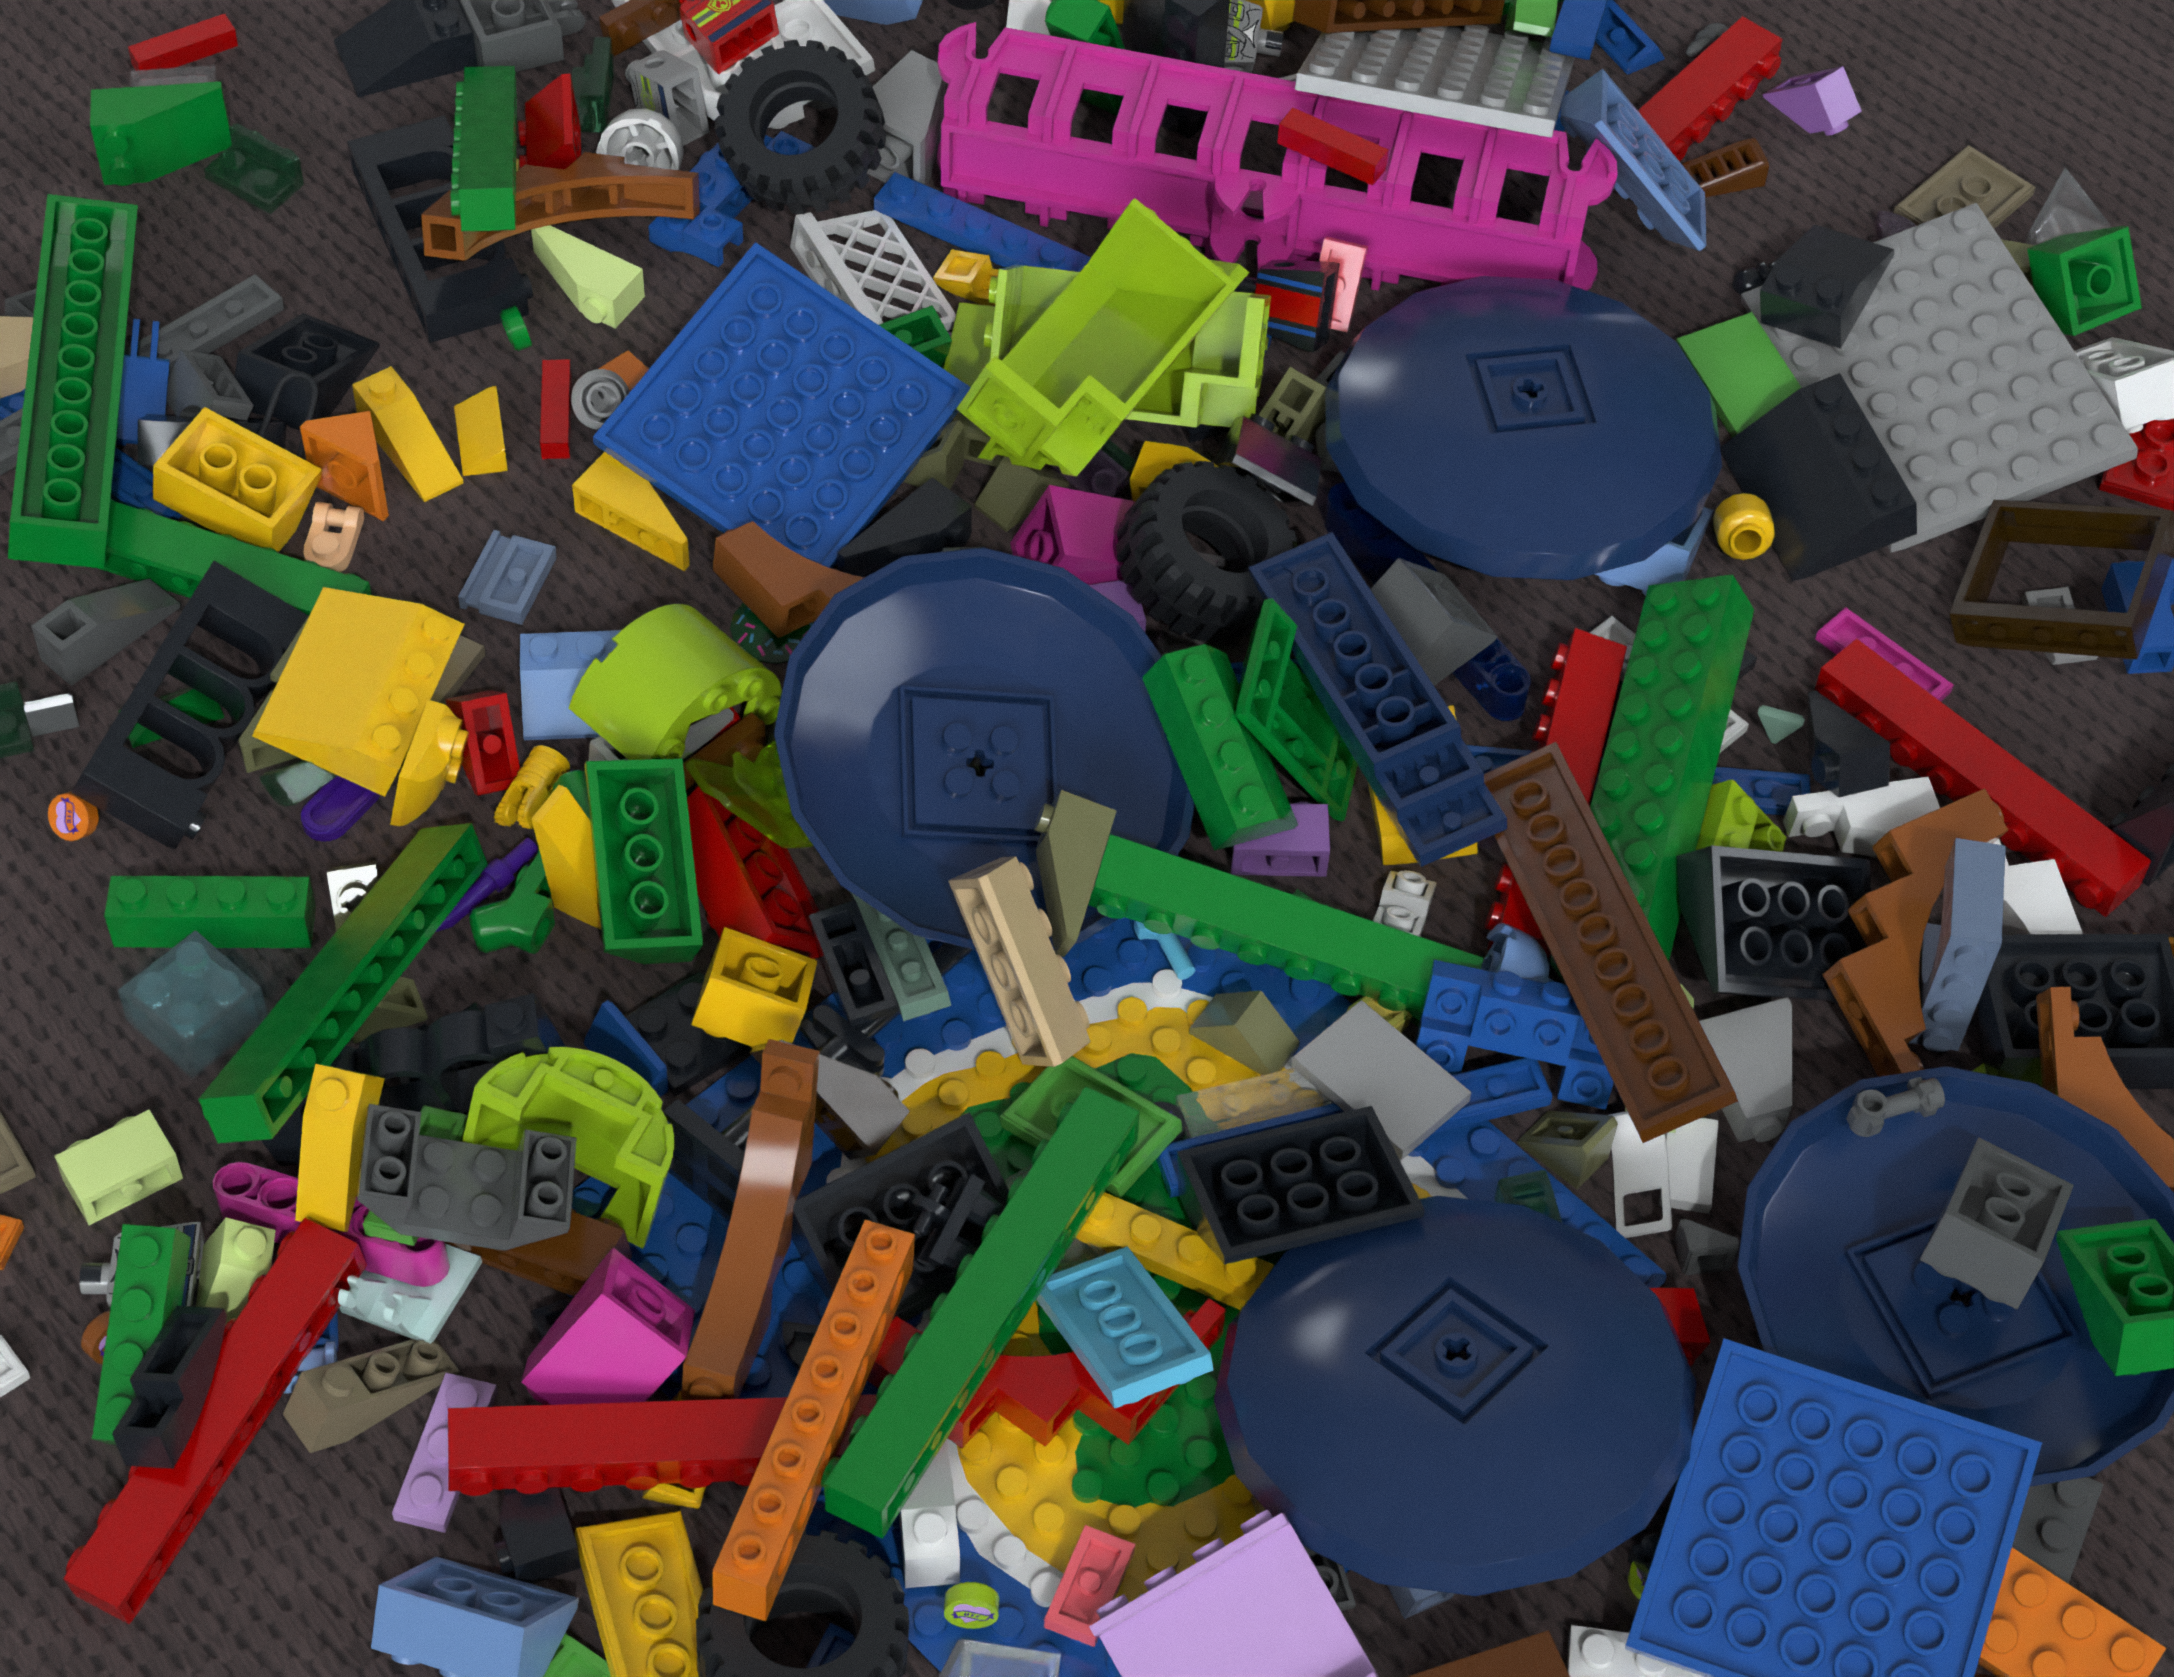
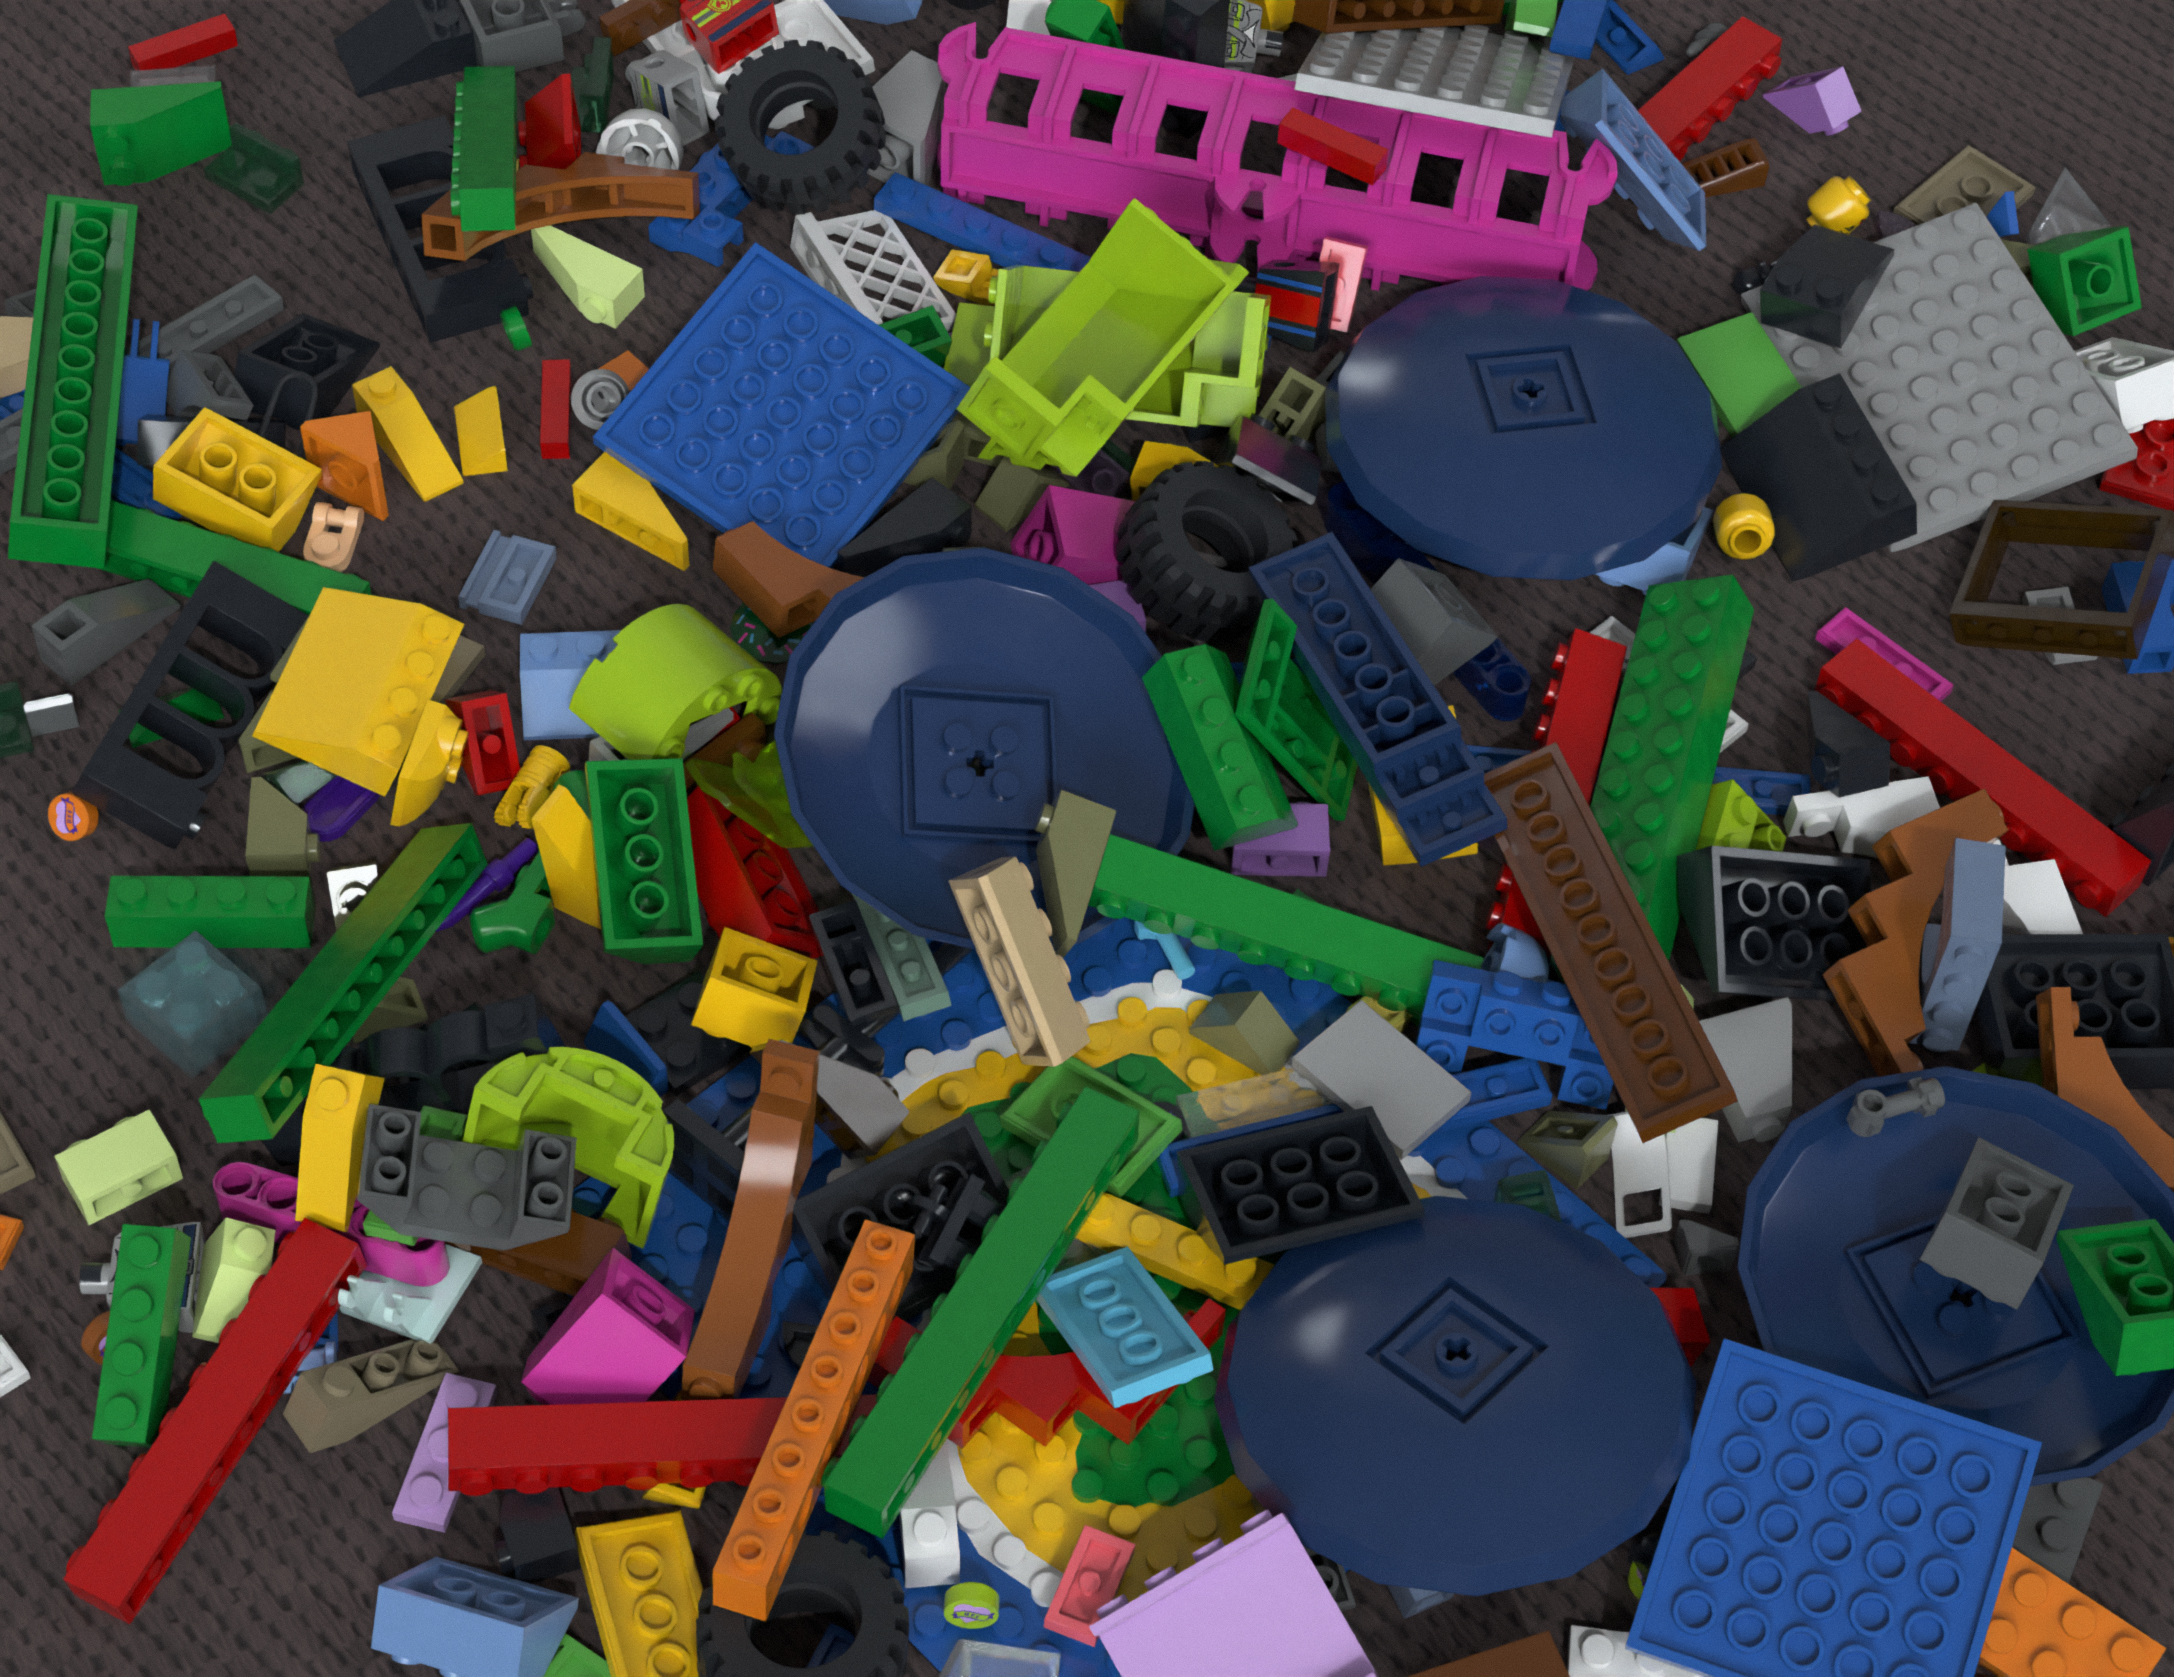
(171, 1388): black slope -> none
(278, 835): none -> olive slope
(1405, 901): white slope -> none
(1778, 722): sand green slope -> none
(1839, 205): none -> yellow head
(2004, 216): none -> blue slope

